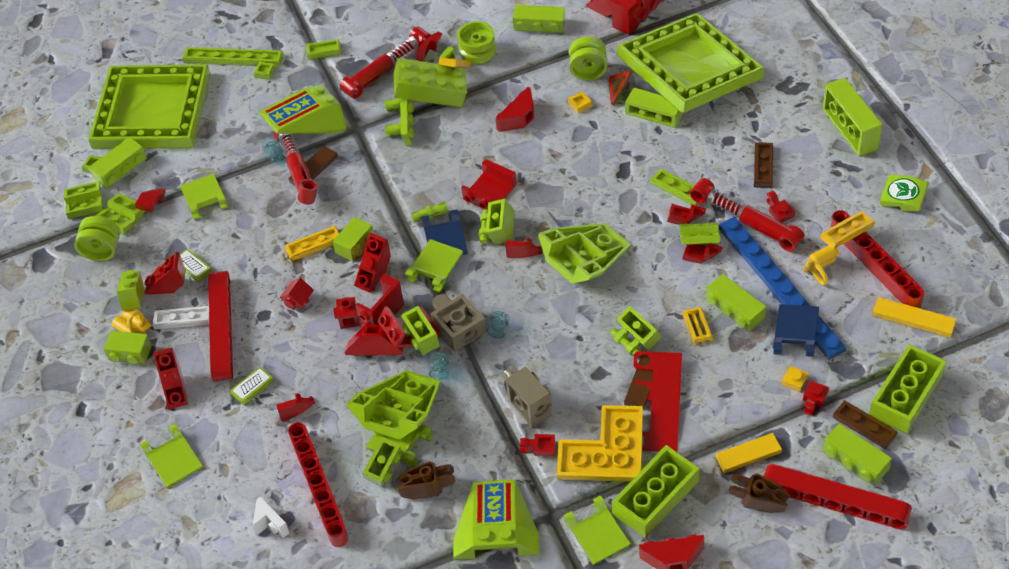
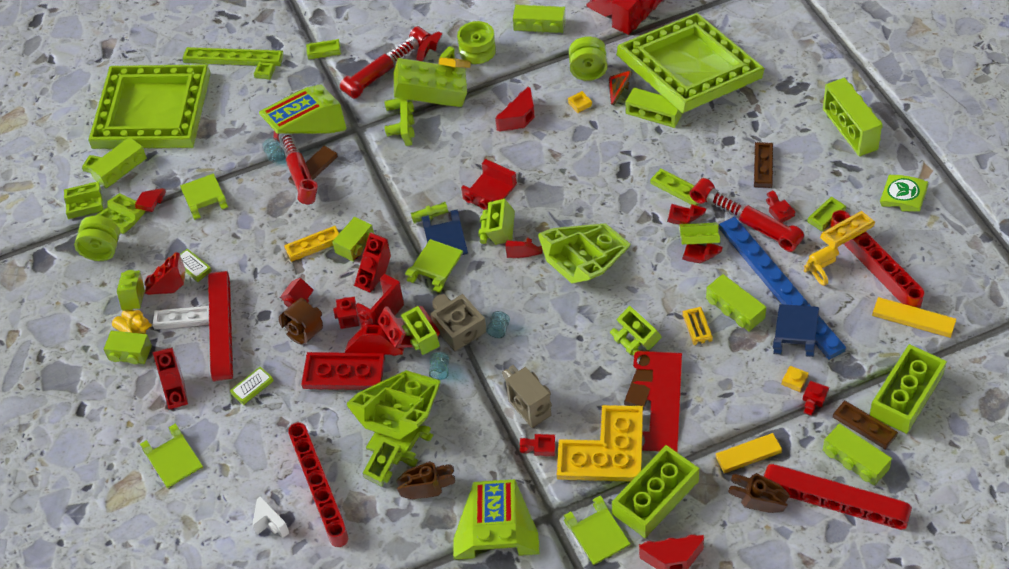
(294, 407): red slope -> none
(301, 321): none -> reddish brown brick
(342, 370): none -> red plate
(822, 216): none -> lime tile

